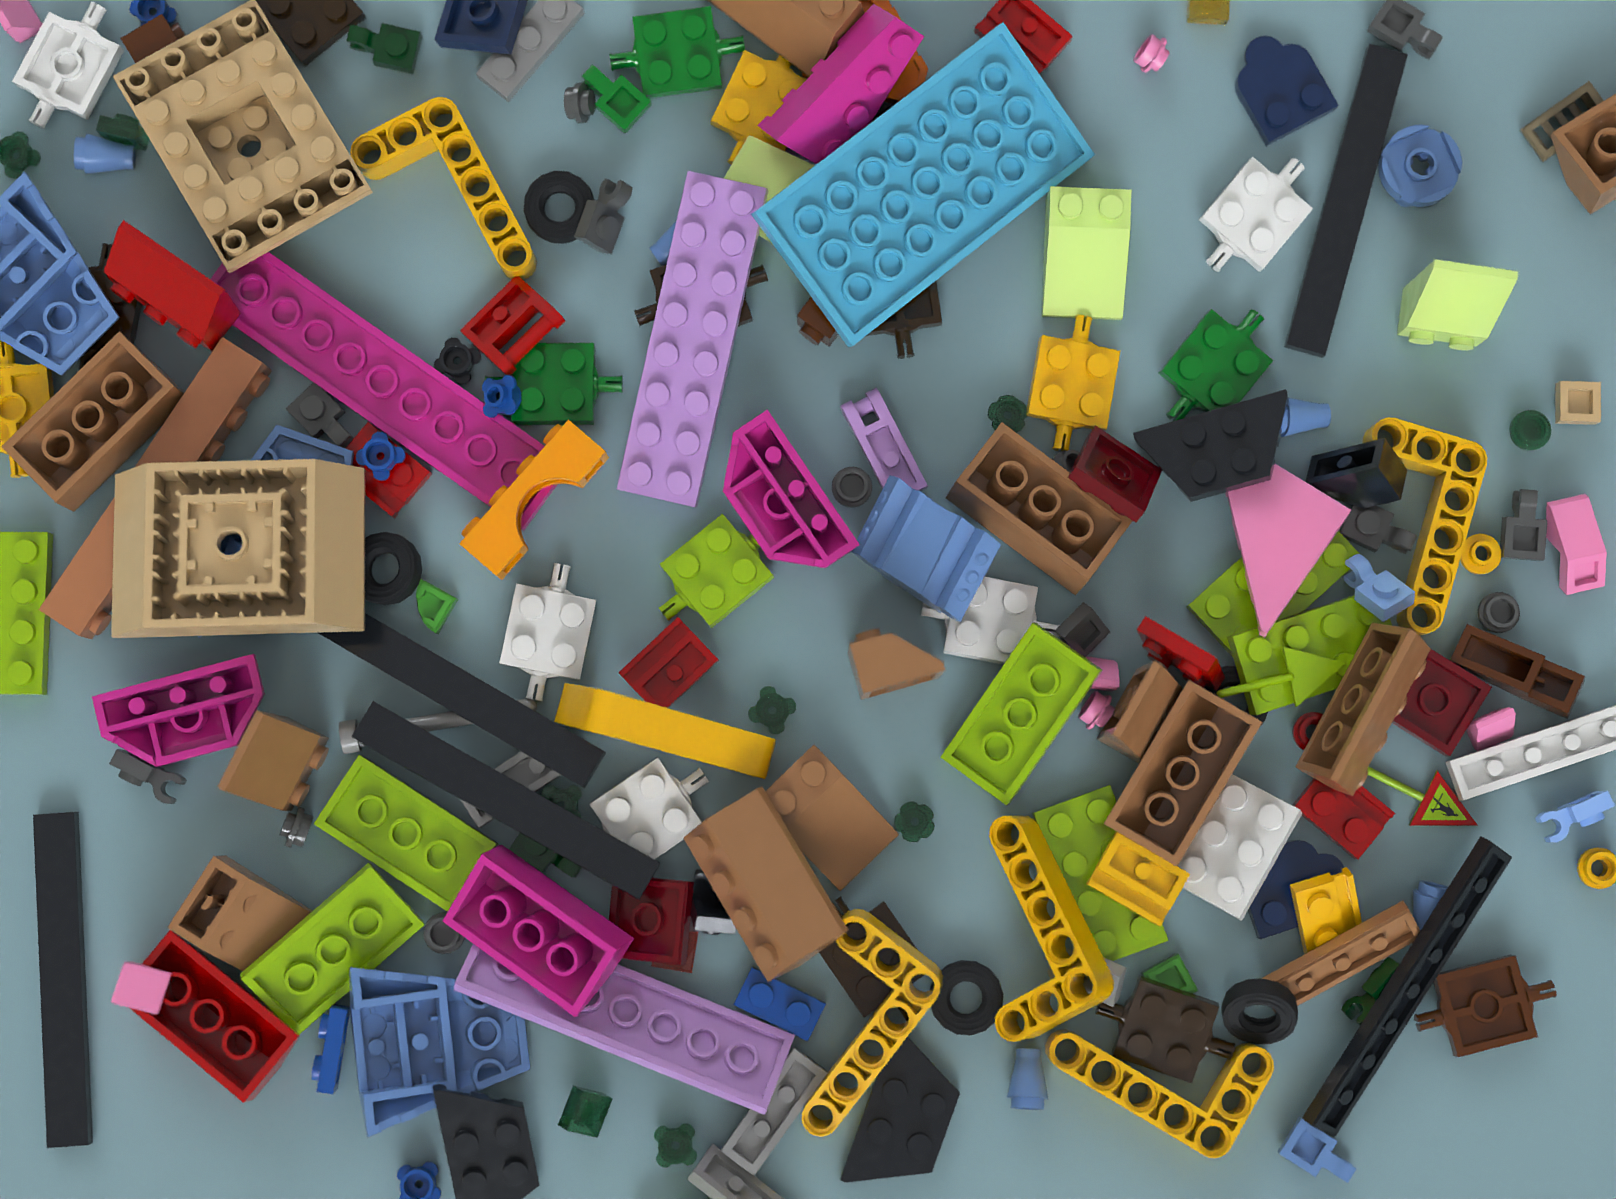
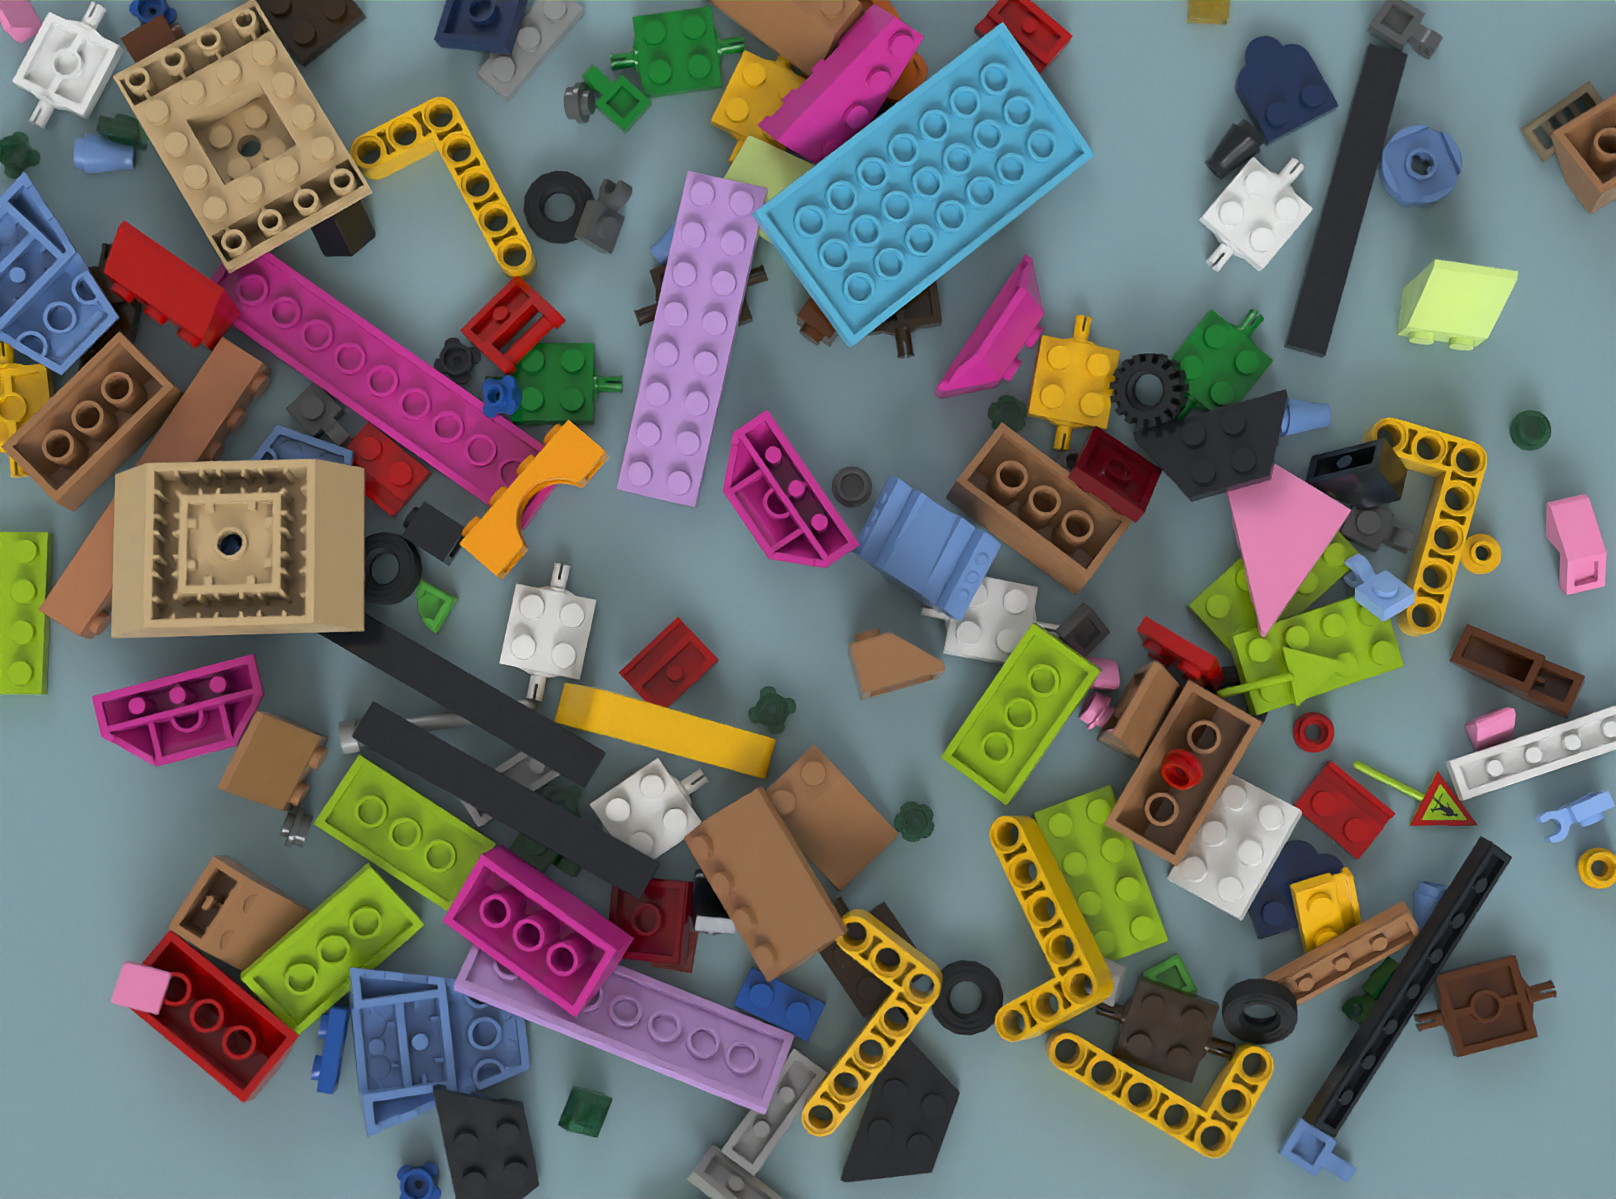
(62, 980): black tile -> none
(138, 770): dark grey plate -> none
(344, 232): none -> black panel
(380, 444): blue plate -> none
(392, 48): dark green plate -> none
(434, 532): none -> black brick
(440, 936): dark grey plate -> none
(666, 1136): clear green plate -> none
(715, 572): lime plate -> none
(882, 441): lavender plate -> none
(999, 337): none -> dark pink wedge
(1027, 1082): medium blue cone -> none
(1086, 252): yellowish green slope -> none
(1126, 382): none -> black tyre
(1138, 879): yellow plate -> none
(1152, 54): bright pink plate -> none
(1181, 769): none -> red plate
(1235, 148): none -> black cone
(1364, 707): medium nougat slope -> none
(1441, 704): dark red plate -> none
(1498, 612): dark grey plate -> none
(1523, 535): dark grey plate -> none
(1577, 402): tan plate -> none

